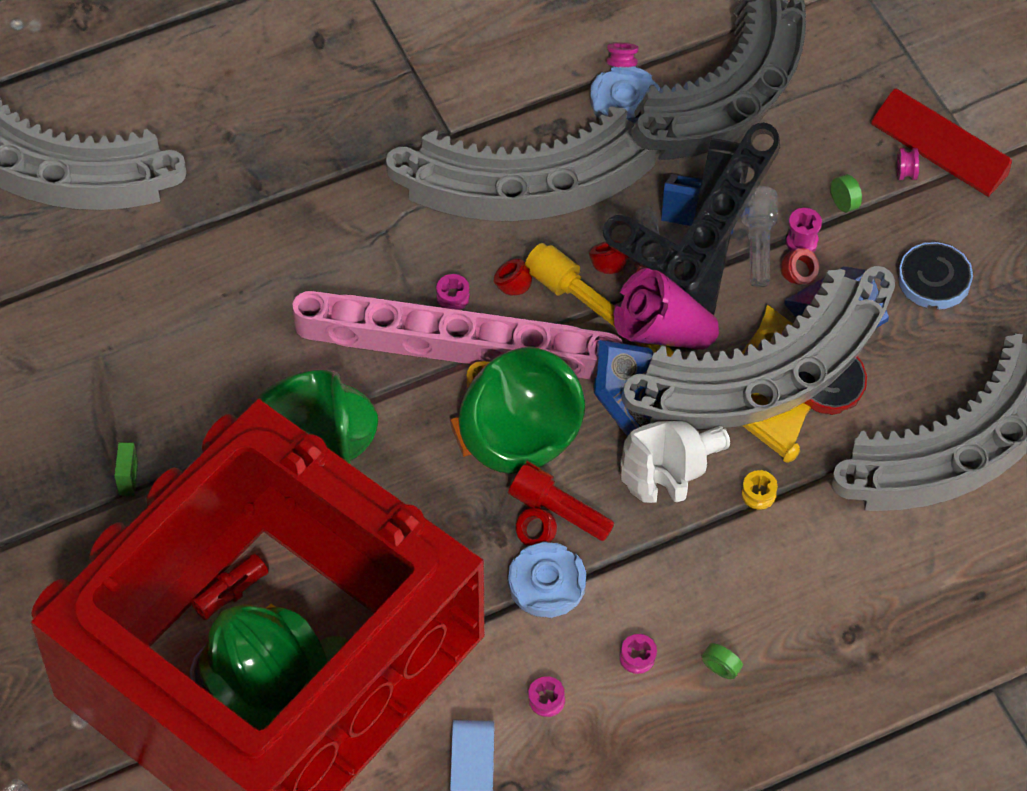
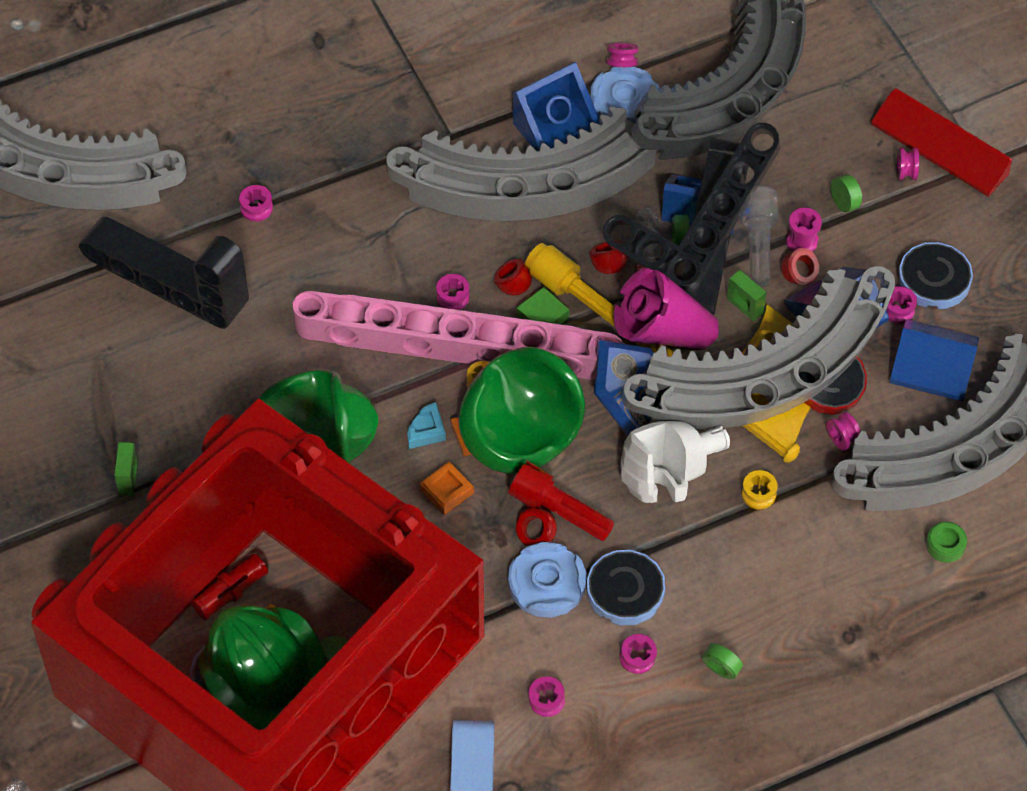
(209, 288): none -> black beam
(252, 193): none -> dark pink bush
(426, 427): none -> medium azure tile
(446, 488): none -> orange tile
(544, 308): none -> bright green tile
(553, 107): none -> blue slope
(625, 587): none -> black tile
(680, 226): none -> bright green tile
(746, 295): none -> bright green tile
(843, 430): none -> dark pink bush
(904, 297): none -> dark pink bush
(934, 360): none -> blue slope
(946, 542): none -> bright green tile

